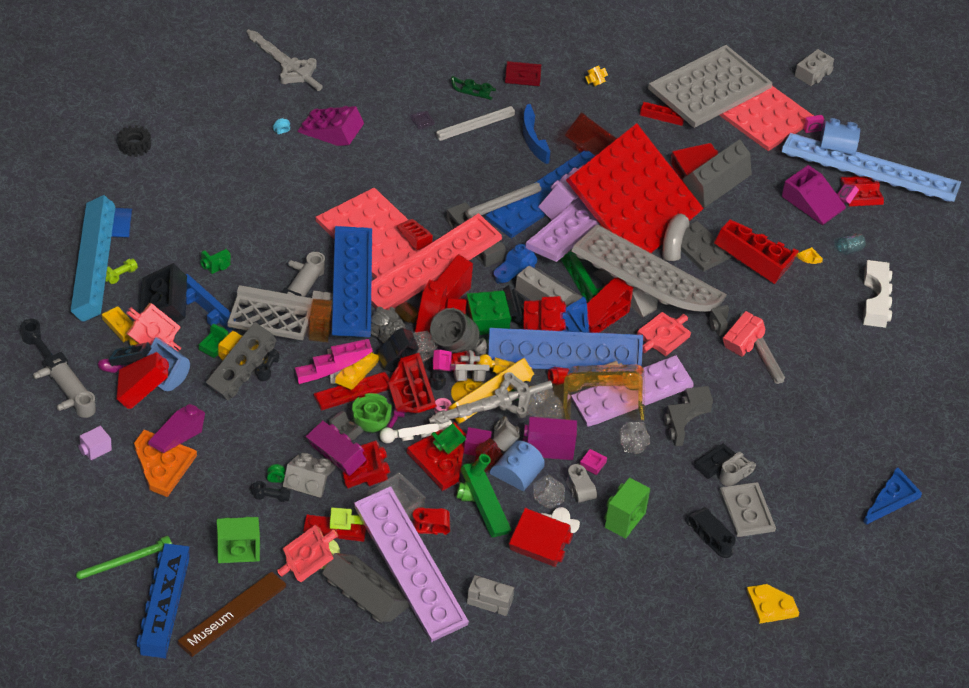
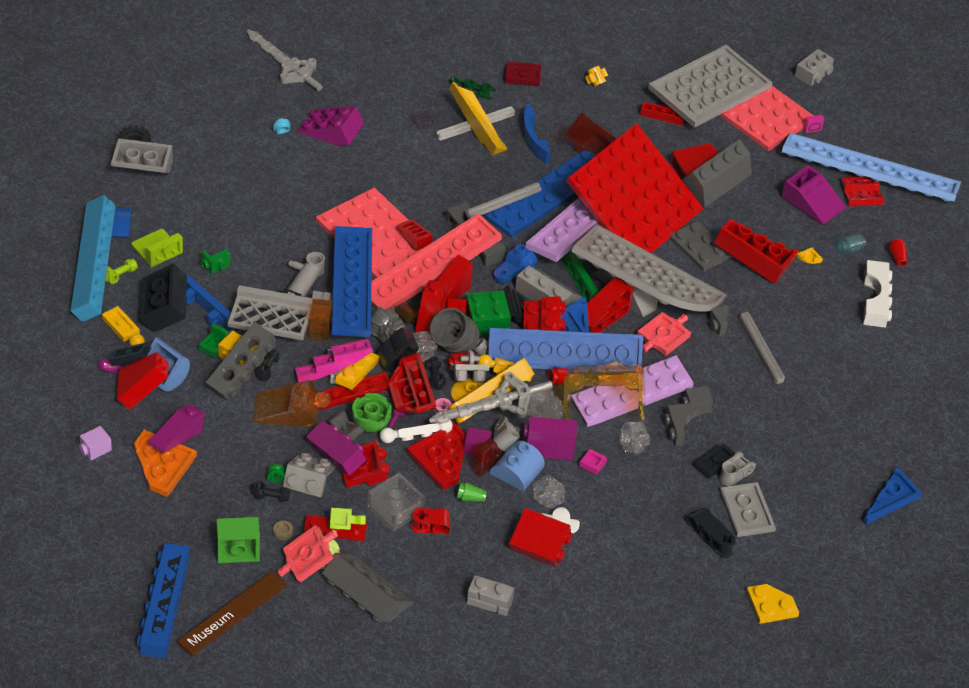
(57, 368): light grey piece -> none
(124, 559): bright green piece -> none
(143, 156): none -> light grey slope
(152, 324): coral plate -> none
(158, 247): none -> lime bracket
(283, 530): none -> dark tan tile
(290, 405): none -> clear orange slope
(411, 564): lavender plate -> none
(442, 360): dark pink plate -> none
(448, 439): green bracket -> none
(477, 119): none -> yellow wedge
(485, 496): green piece -> none
(560, 197): lavender wedge -> none
(580, 484): light grey piece -> none
(626, 507): bright green brick -> none
(673, 237): light grey cylinder -> none
(744, 334): coral brick -> none
(840, 136): medium blue brick -> none
(847, 193): dark pink tile -> none
(898, 251): none -> red cone

